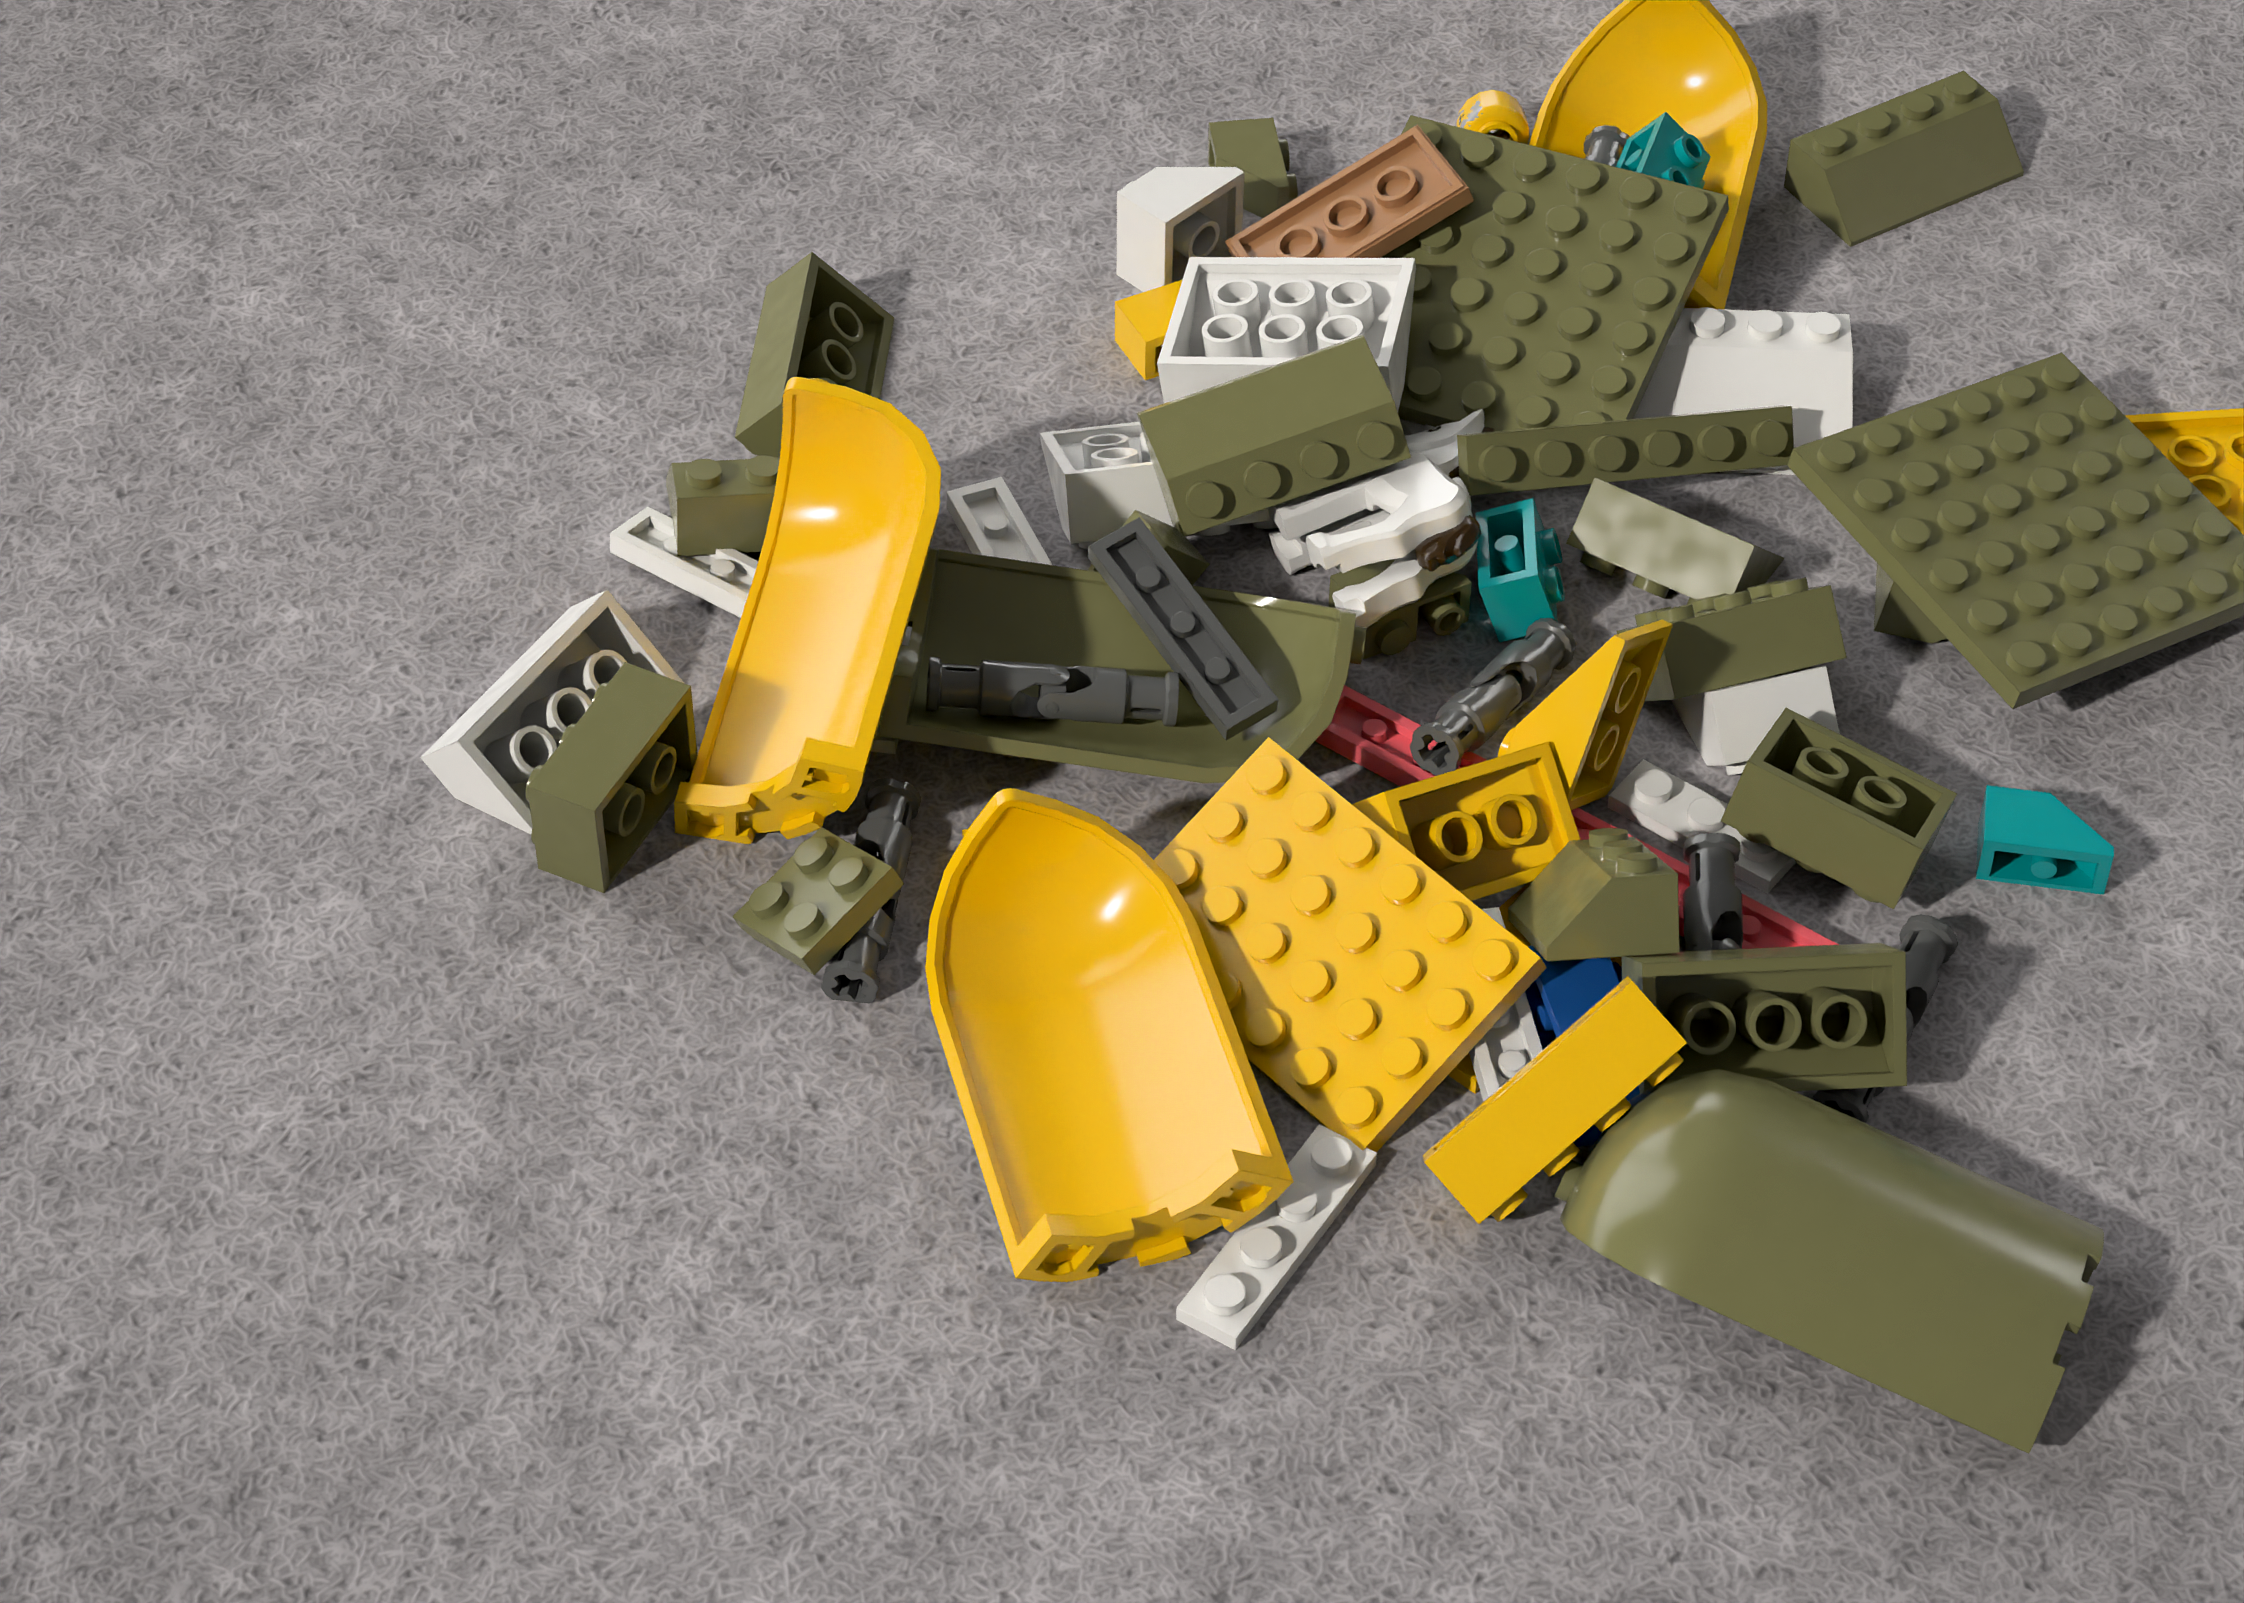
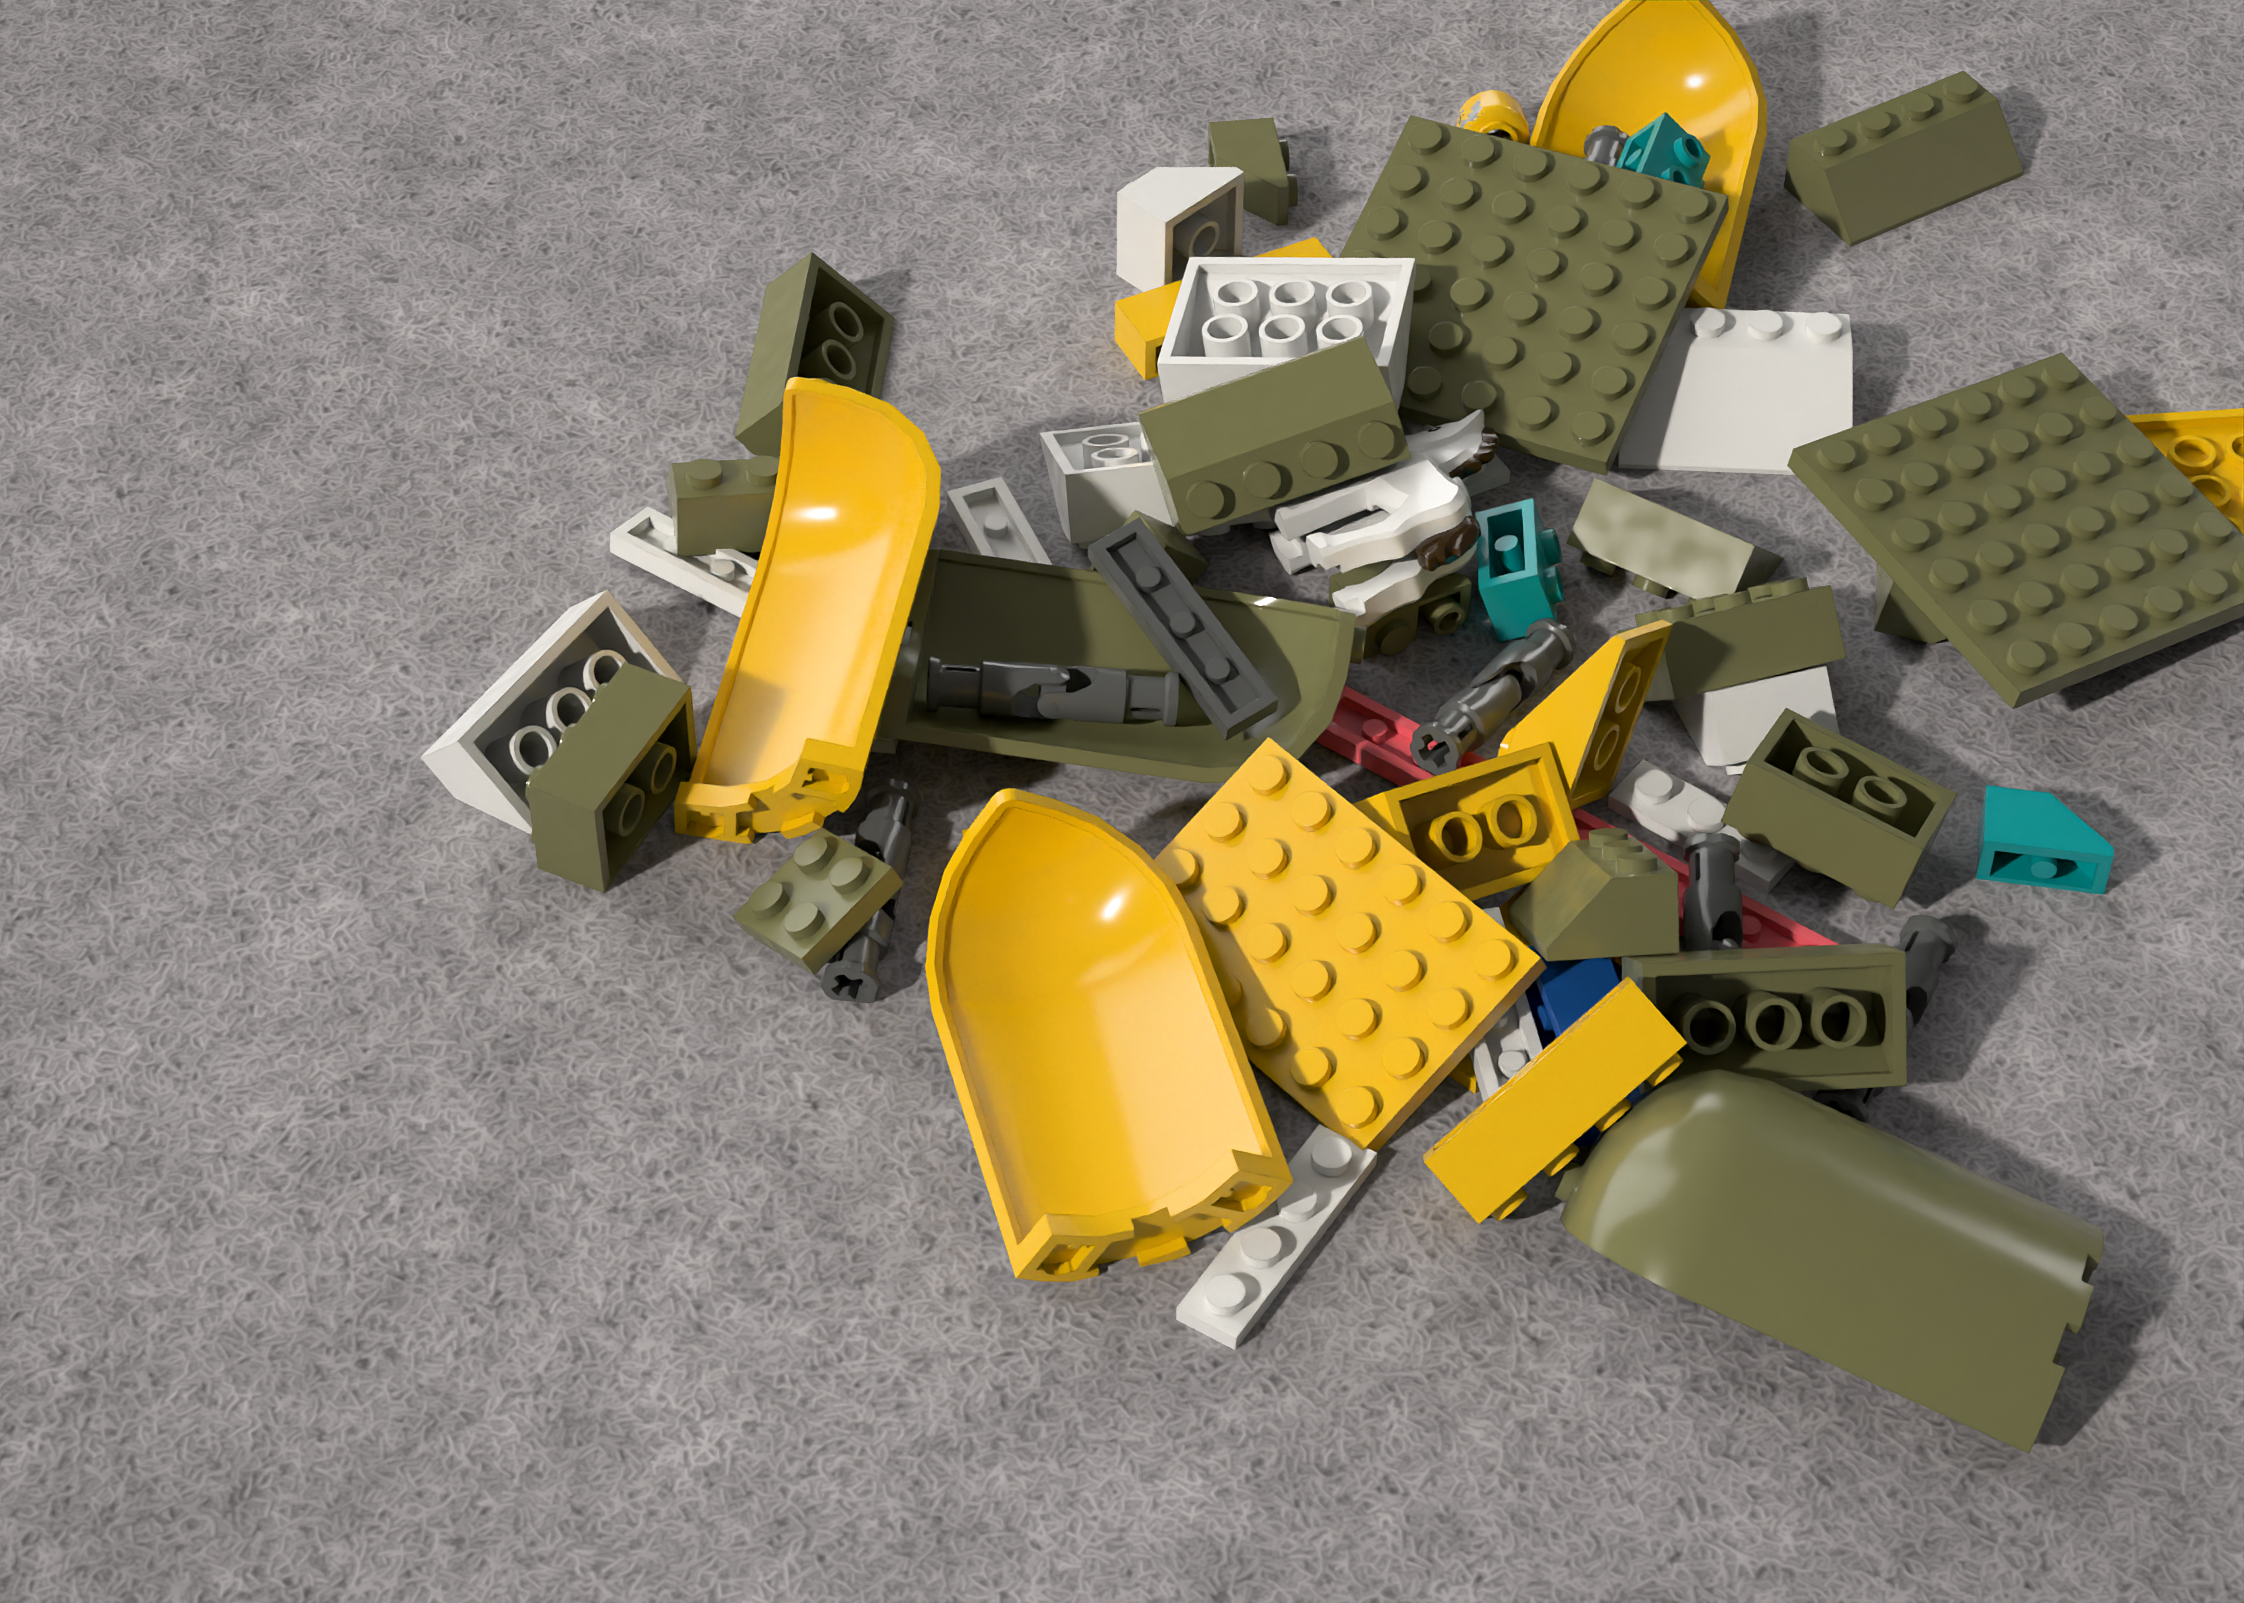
(1363, 207): medium nougat tile -> none
(1625, 449): olive plate -> none

